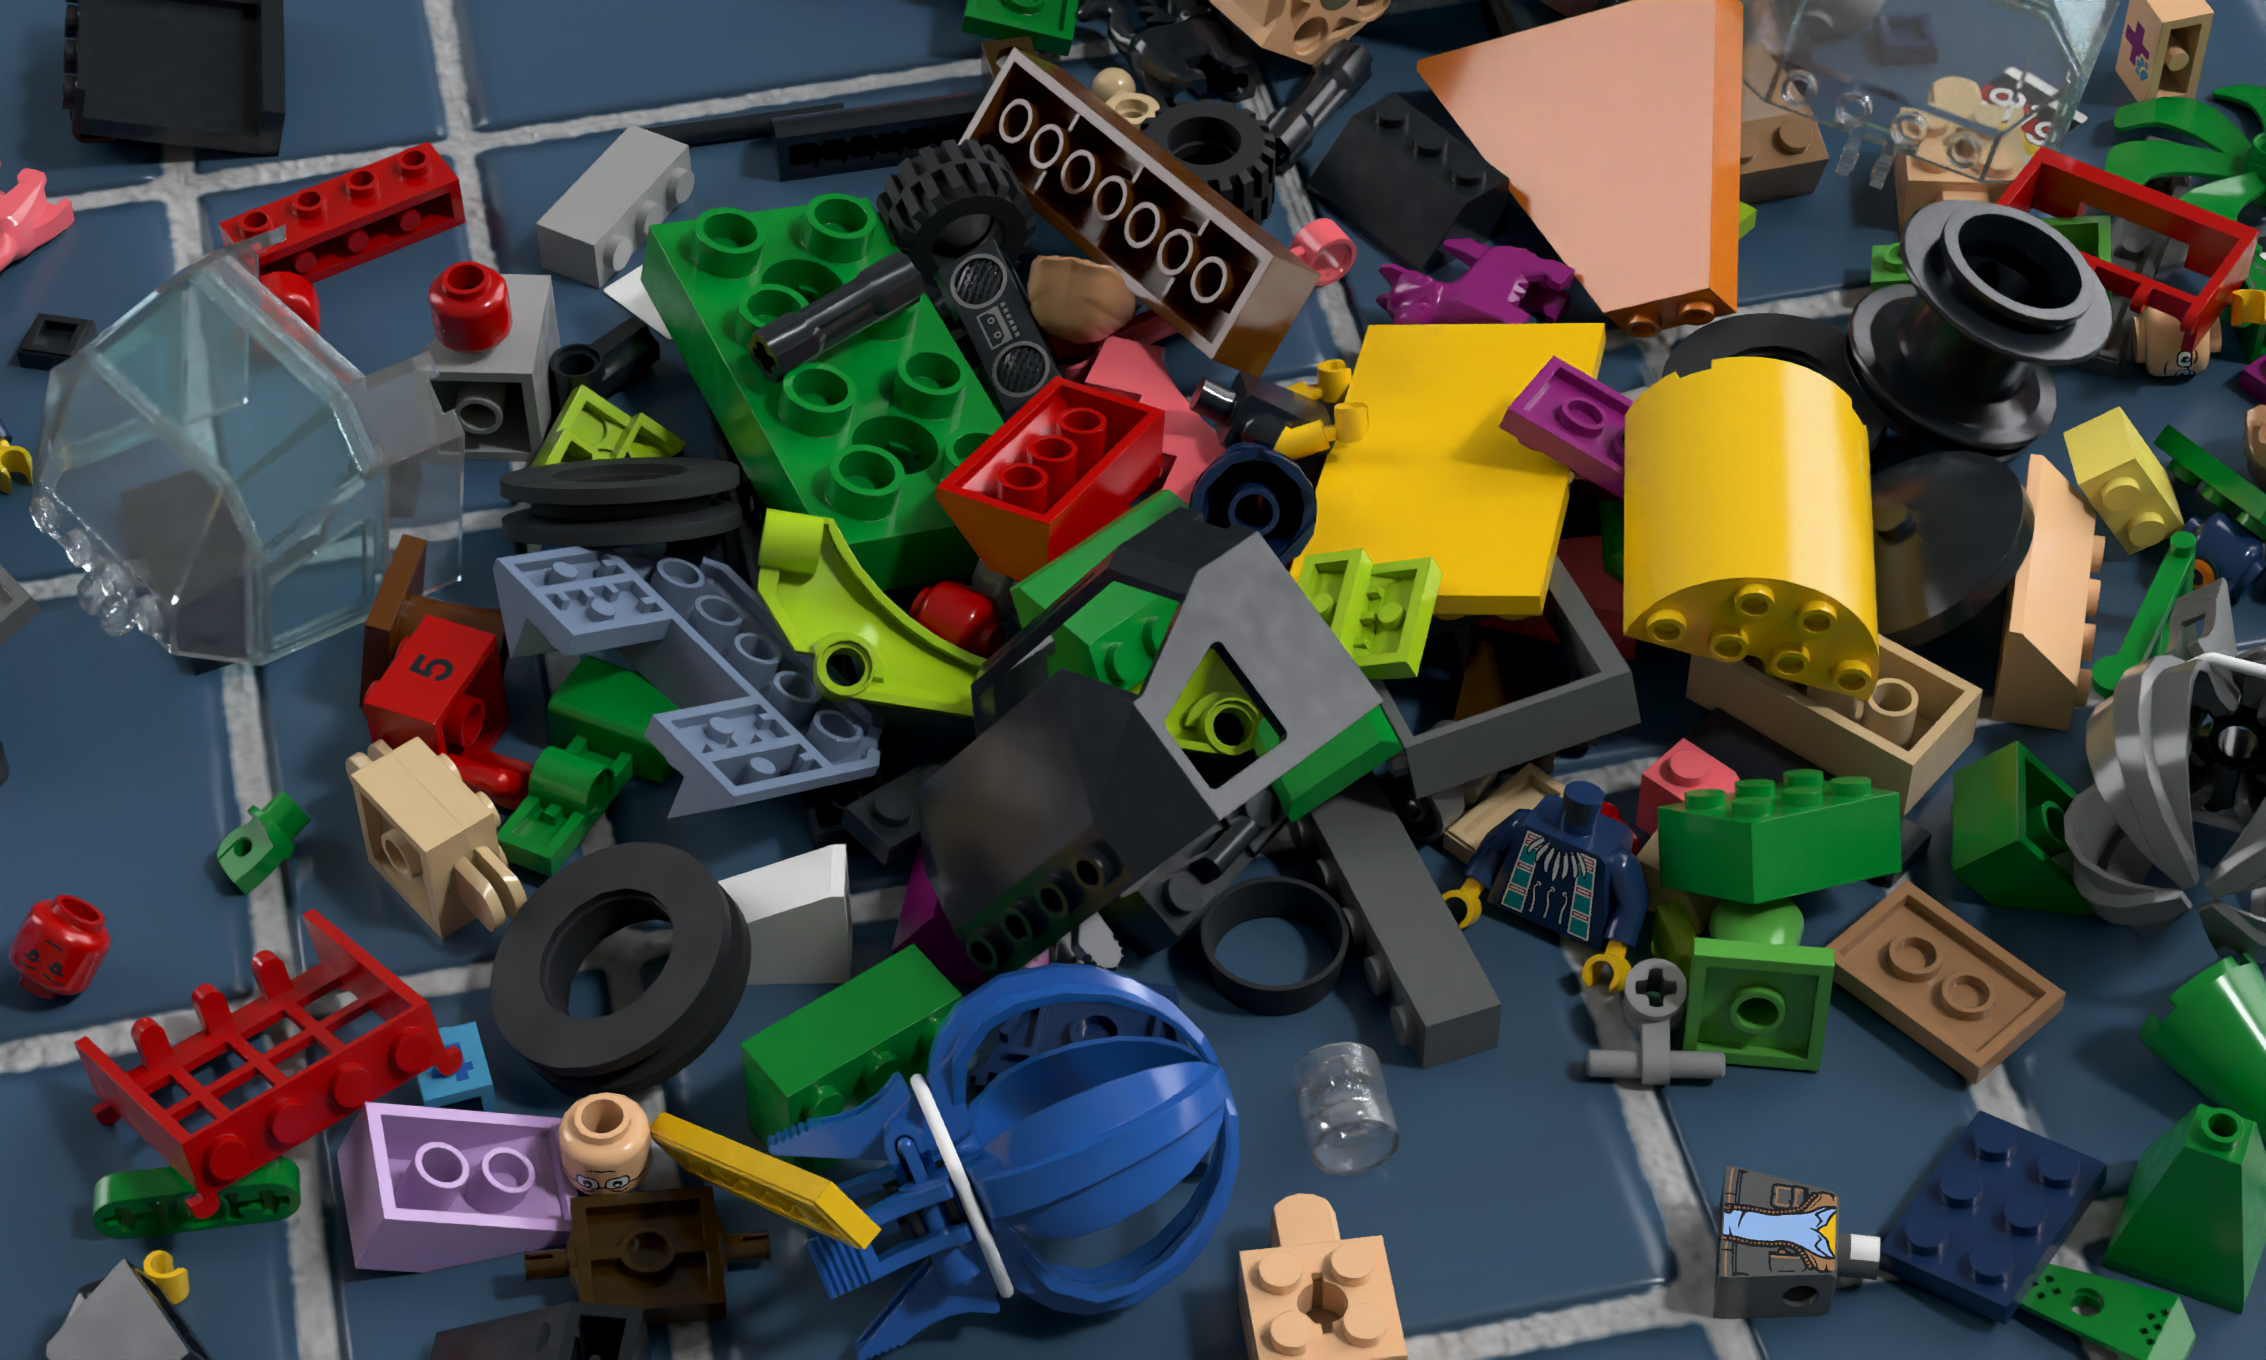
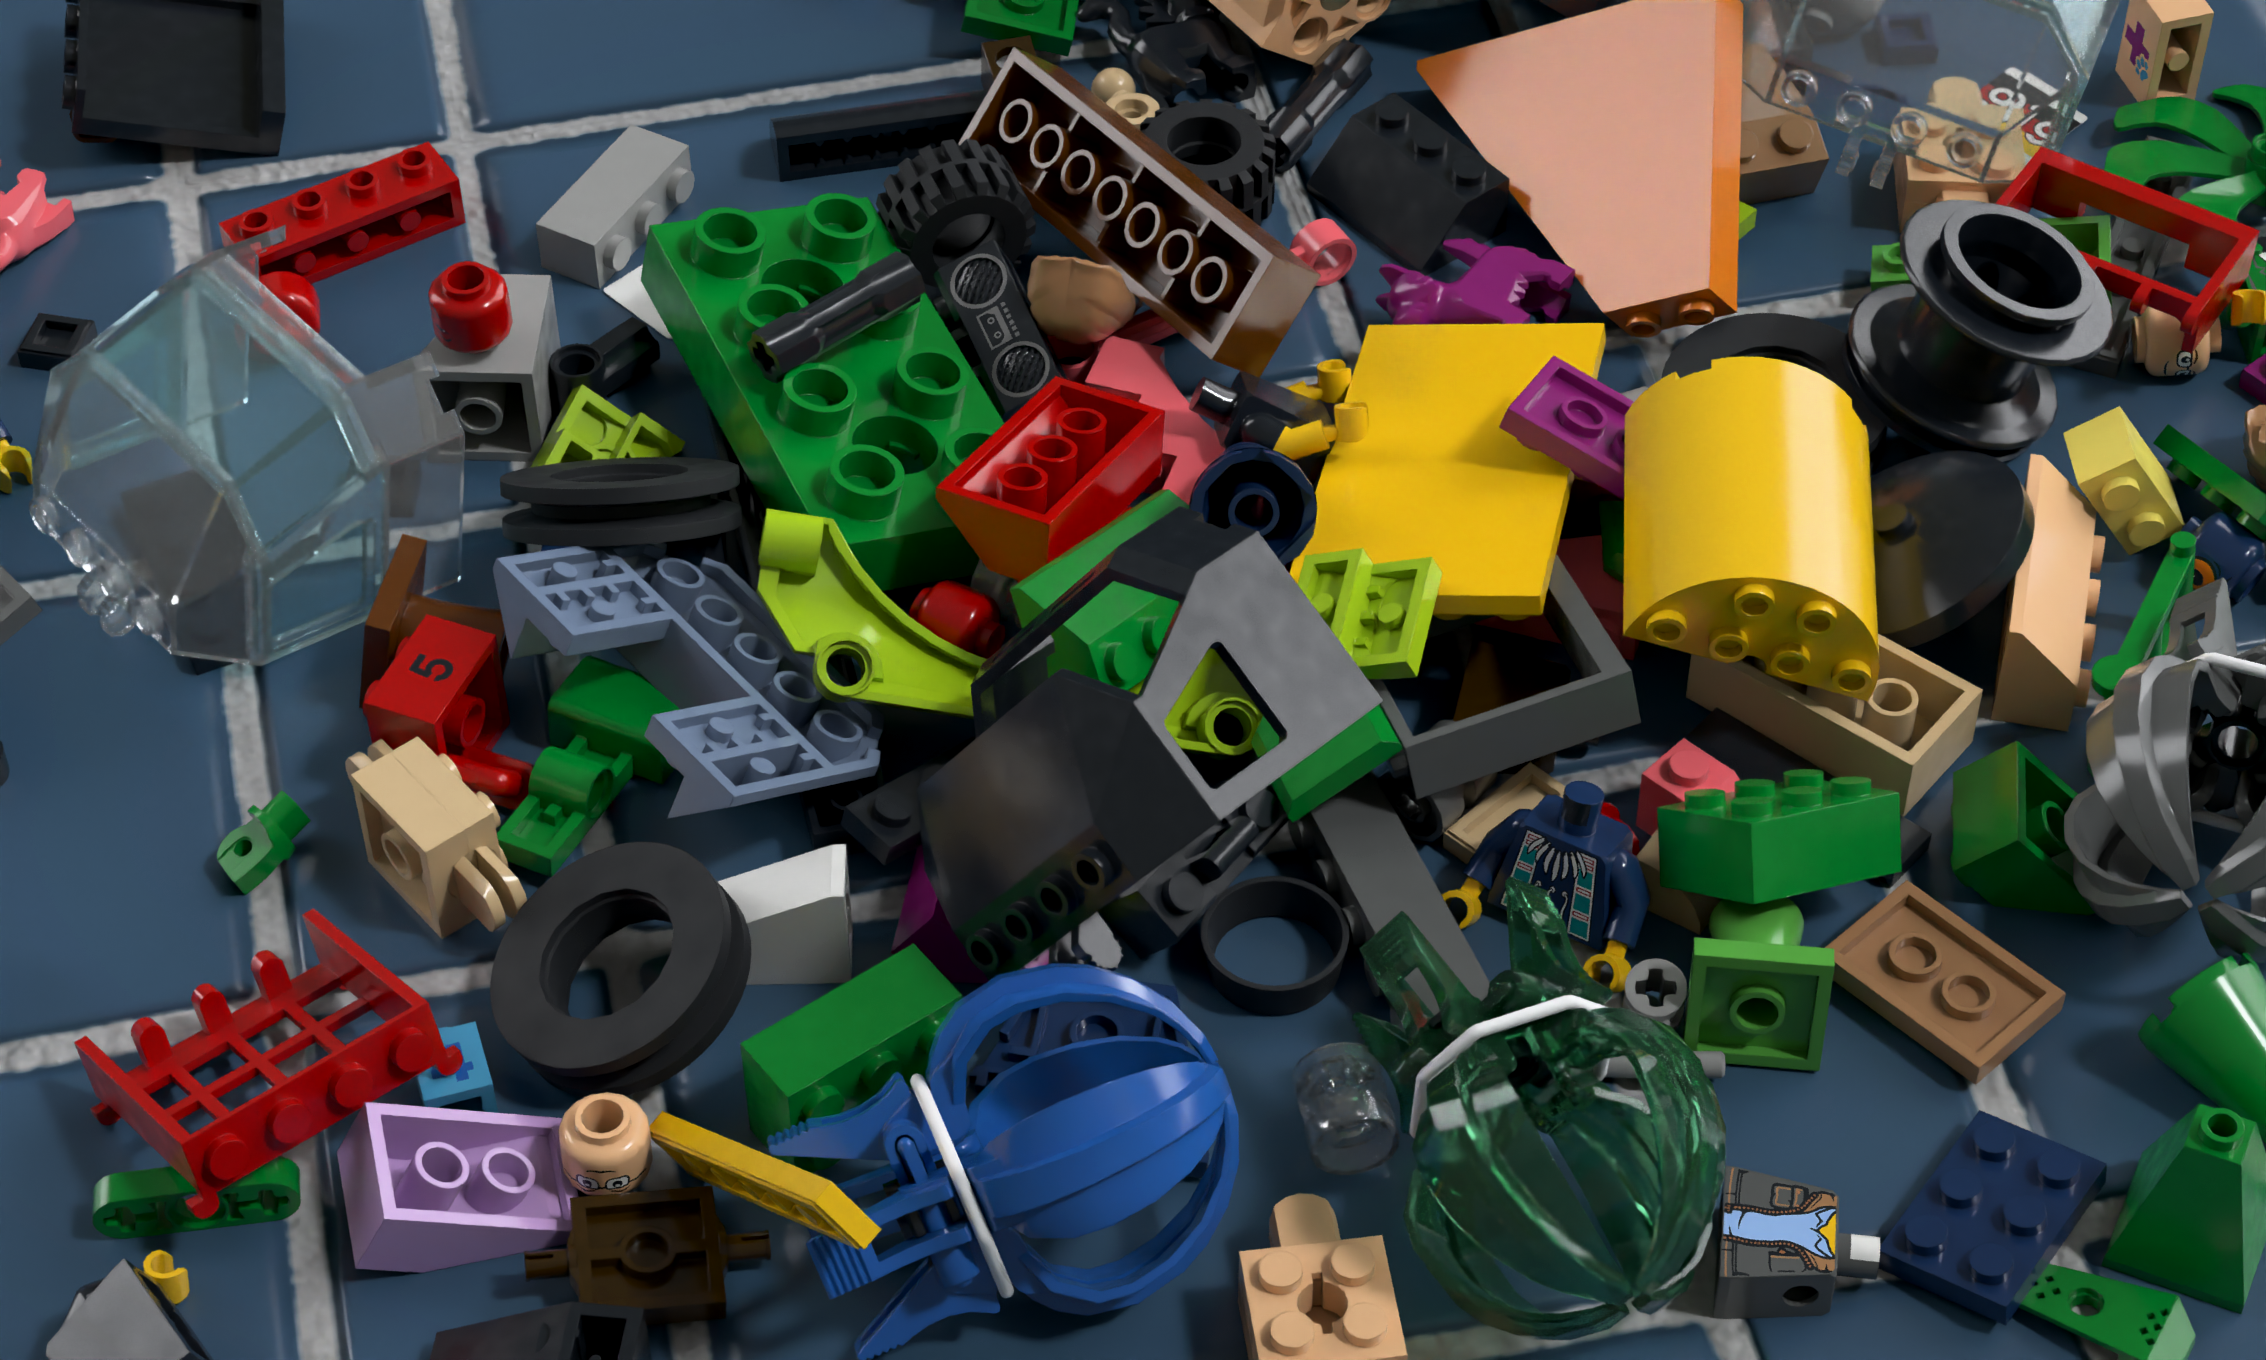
(59, 946): red head -> none
(731, 127): black bar -> none
(1529, 1061): none -> clear green piece
(1673, 936): clear neon green tile -> none

